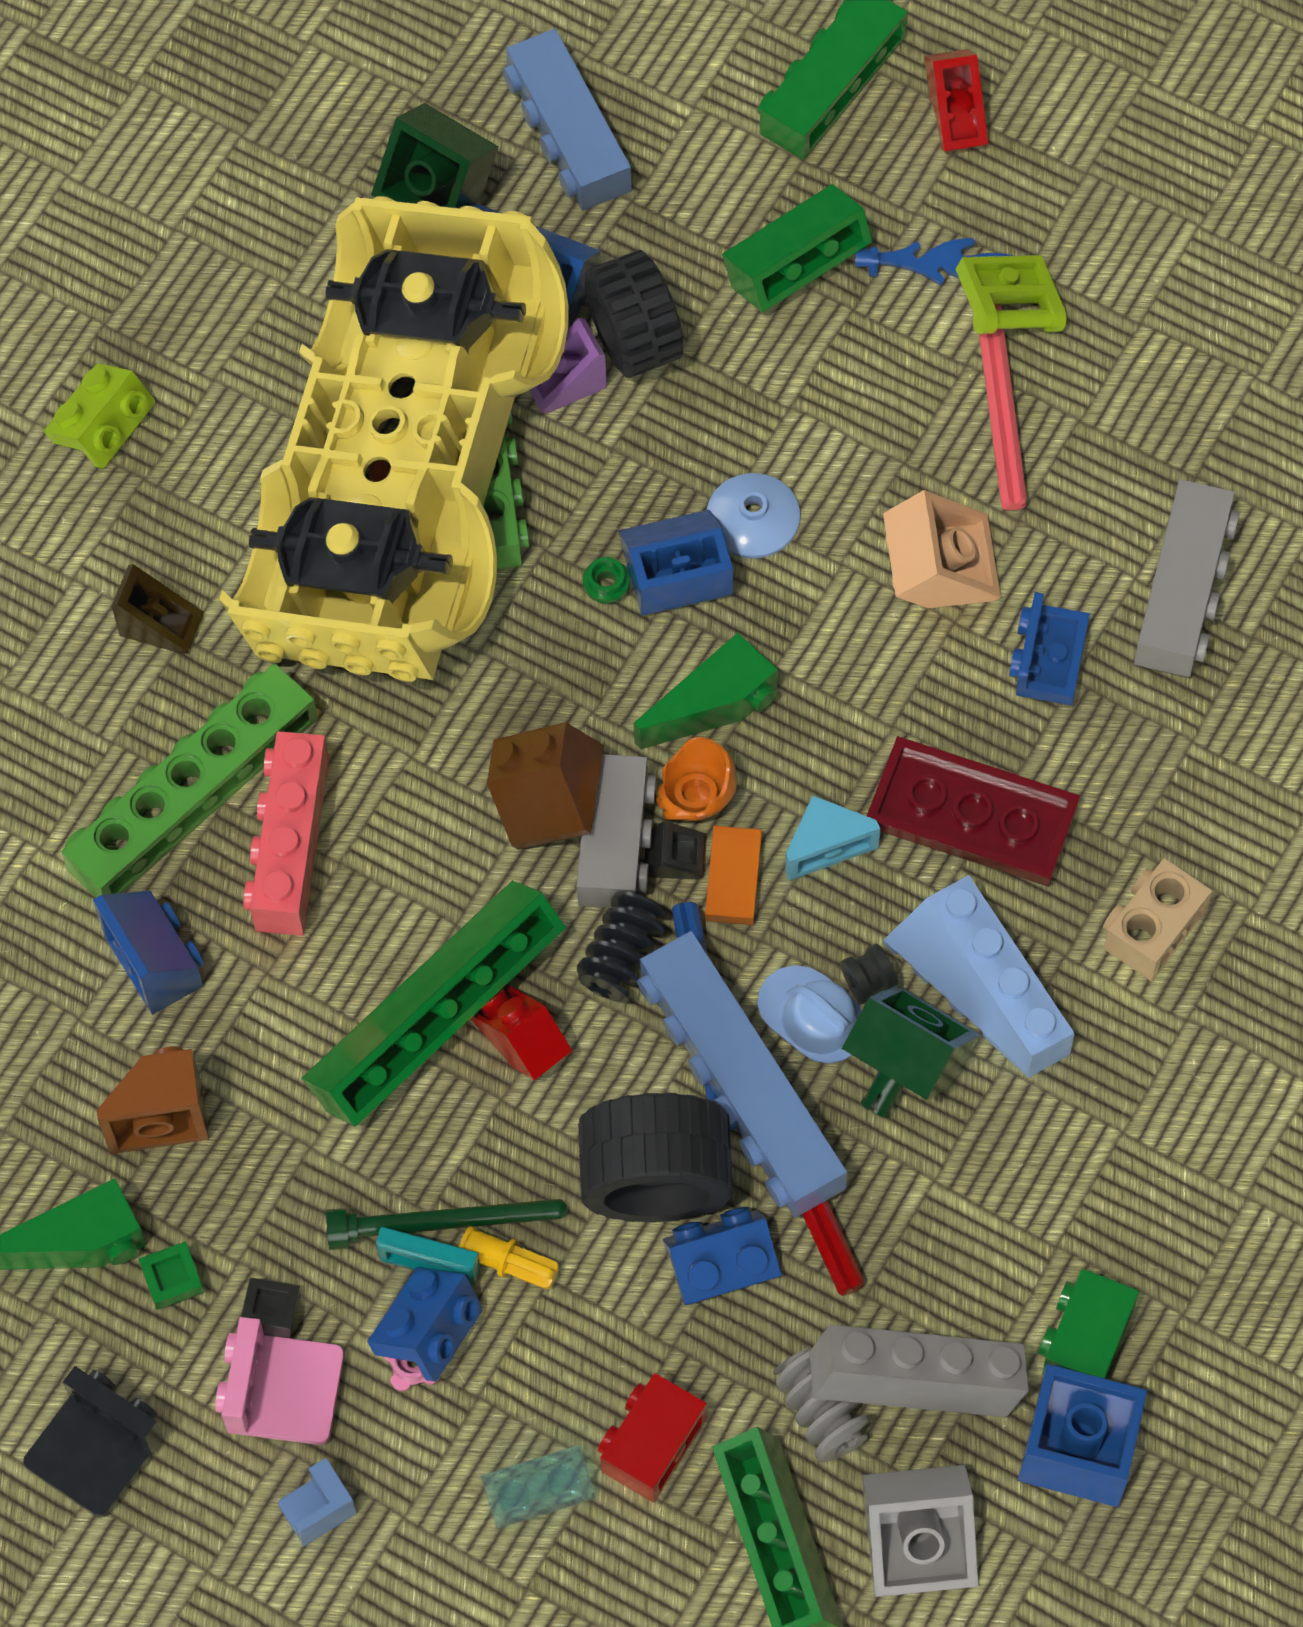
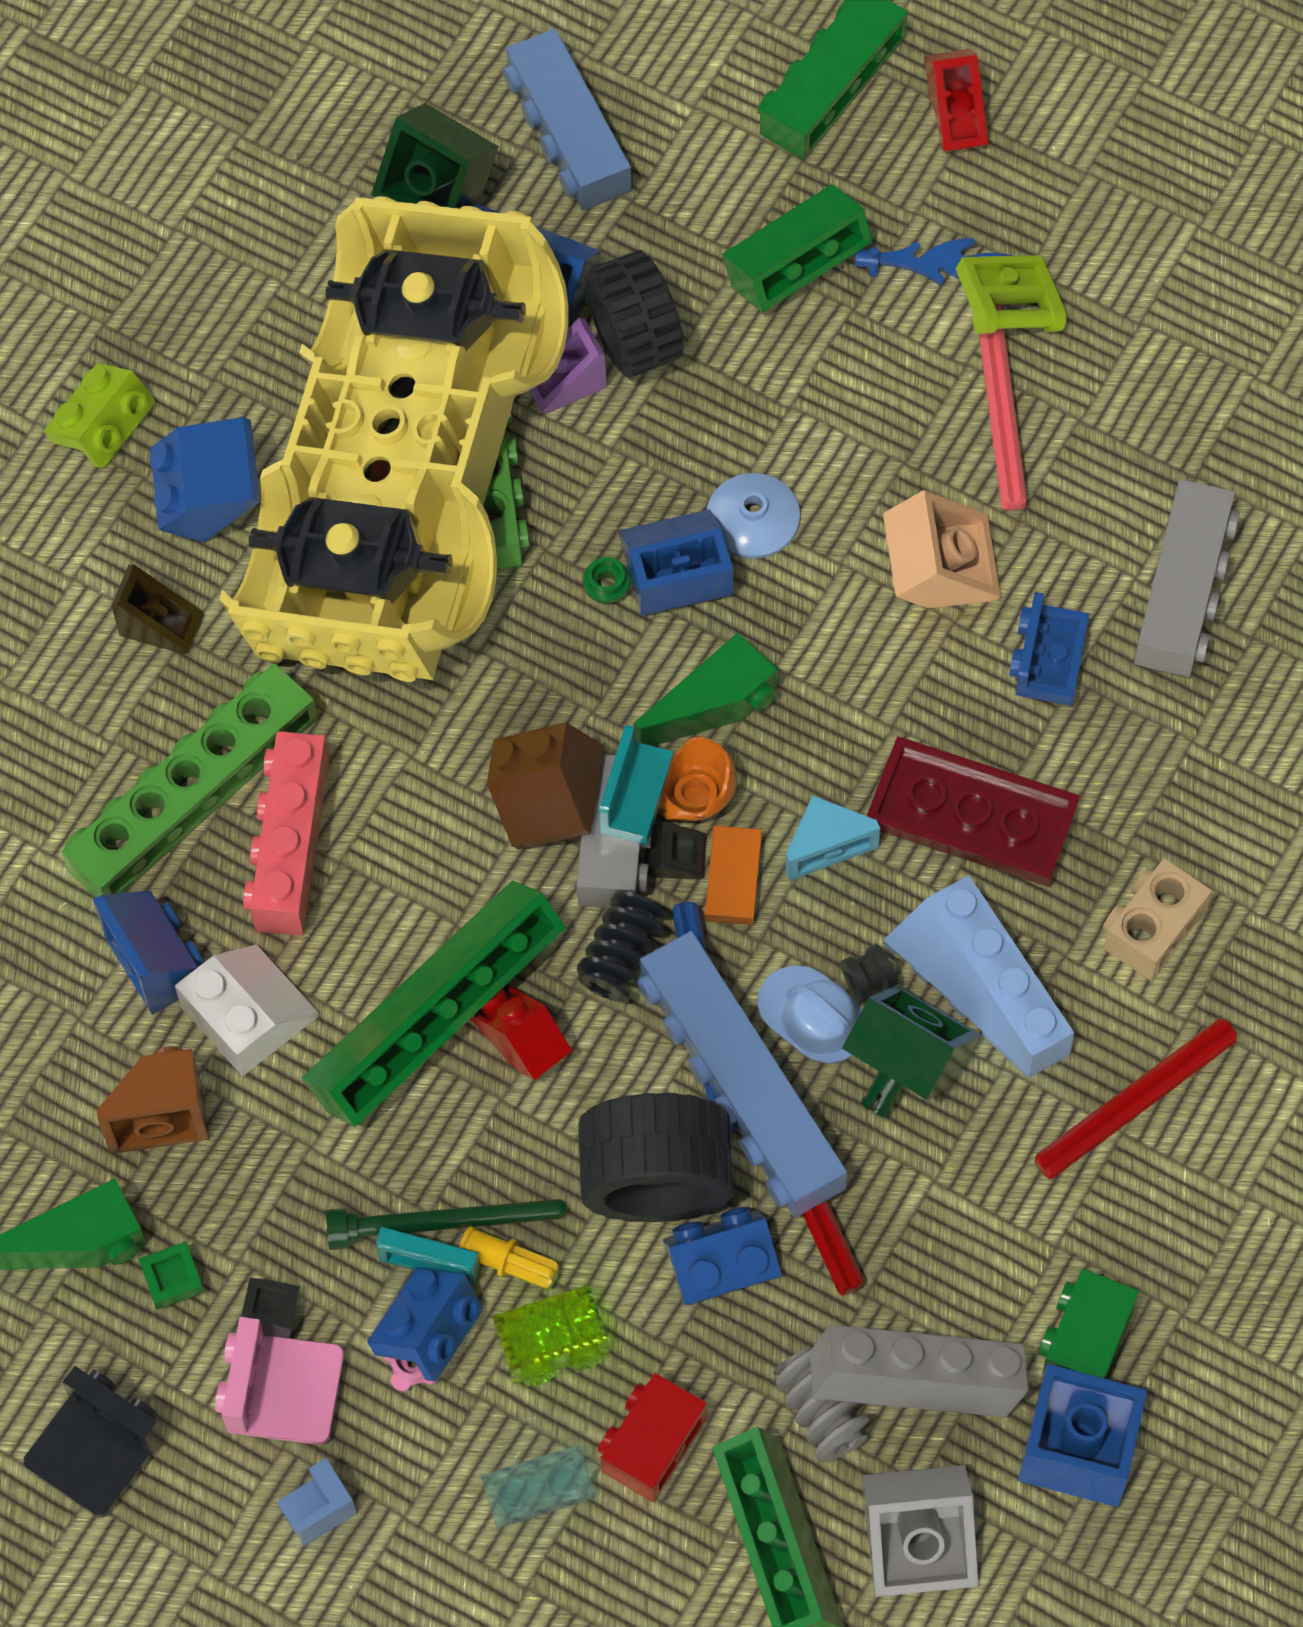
(204, 477): none -> blue slope
(244, 1005): none -> white slope
(551, 1336): none -> clear neon green brick
(634, 789): none -> teal panel
(1135, 1098): none -> red axle

